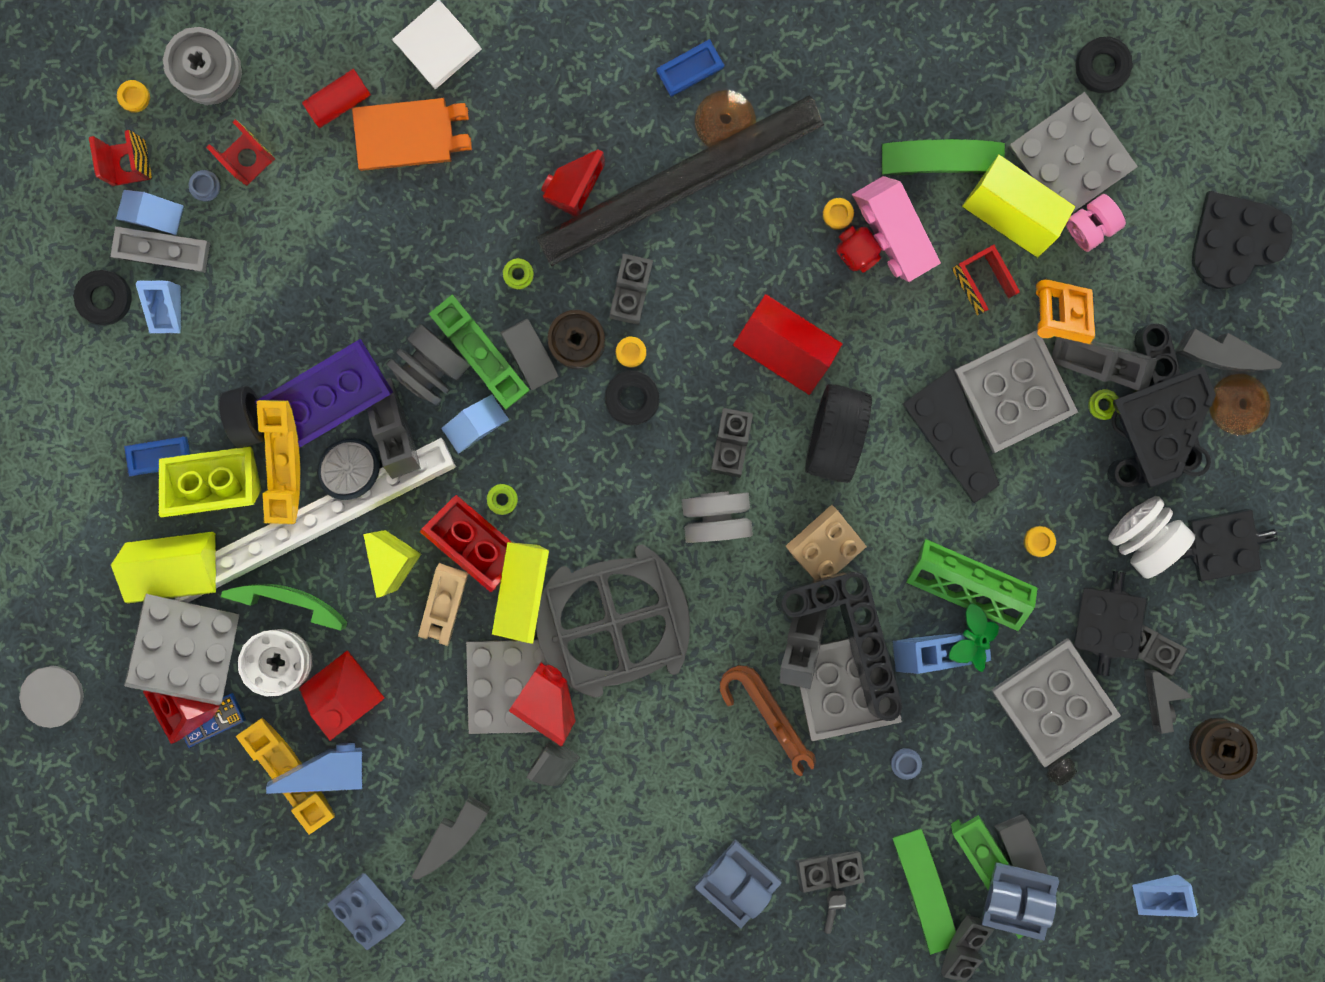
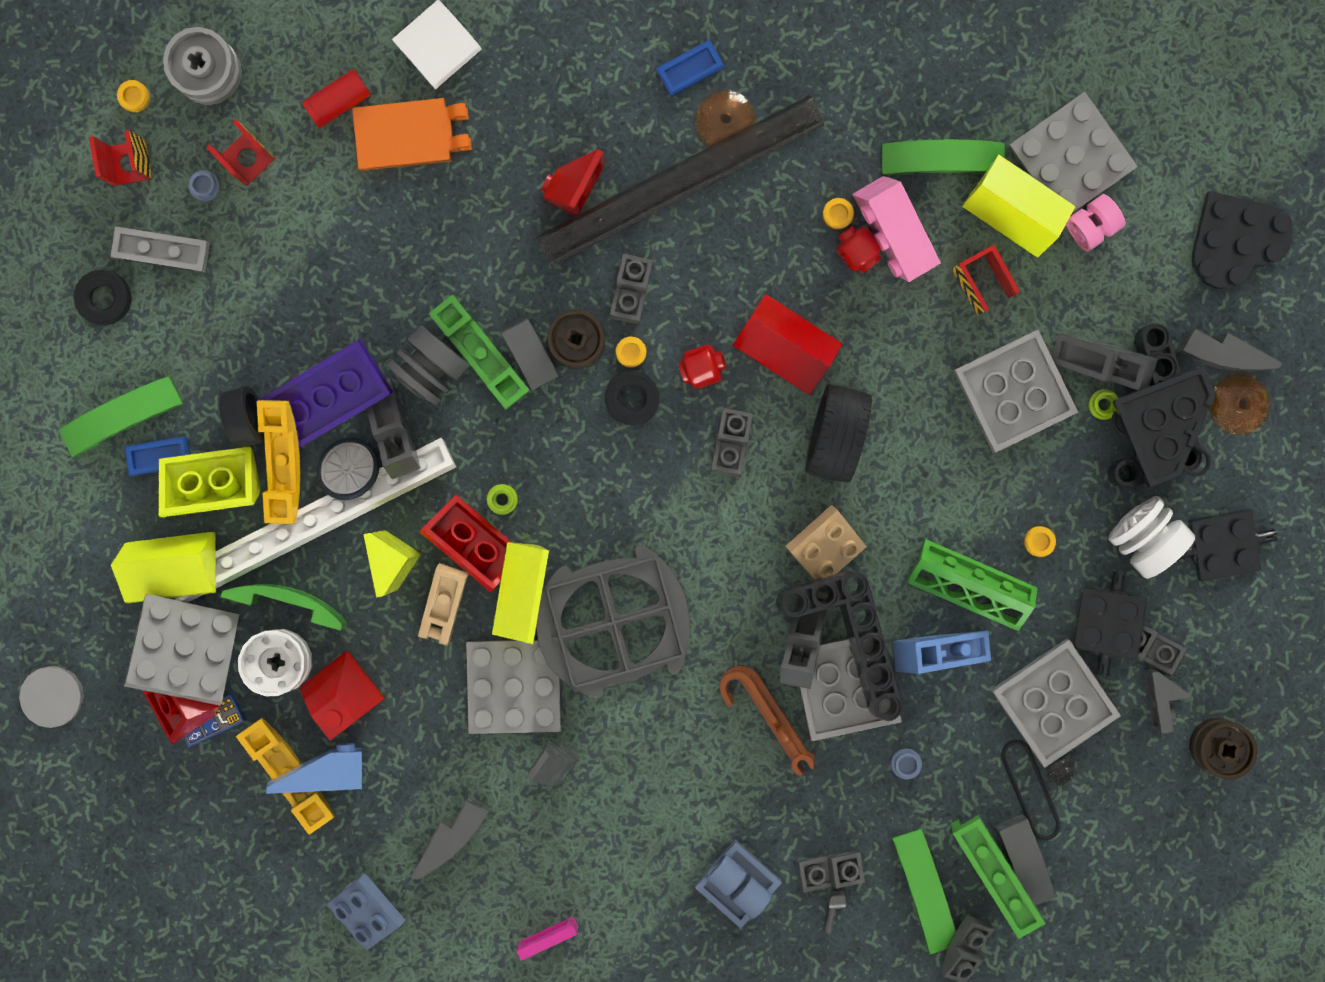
(120, 415): none -> bright green slope
(150, 211): light blue slope -> none
(161, 305): light blue slope -> none
(474, 423): light blue slope -> none
(518, 264): lime plate -> none
(546, 704): slope -> none
(547, 938): none -> dark pink tile
(702, 366): none -> red head
(716, 516): light grey wheel -> none
(950, 429): black wing -> none
(980, 636): green piece -> none
(1003, 755): none -> black piece
(1020, 901): sand blue plate -> none
(1075, 311): light orange plate -> none
(1120, 55): black tyre -> none
(1165, 897): light blue slope -> none

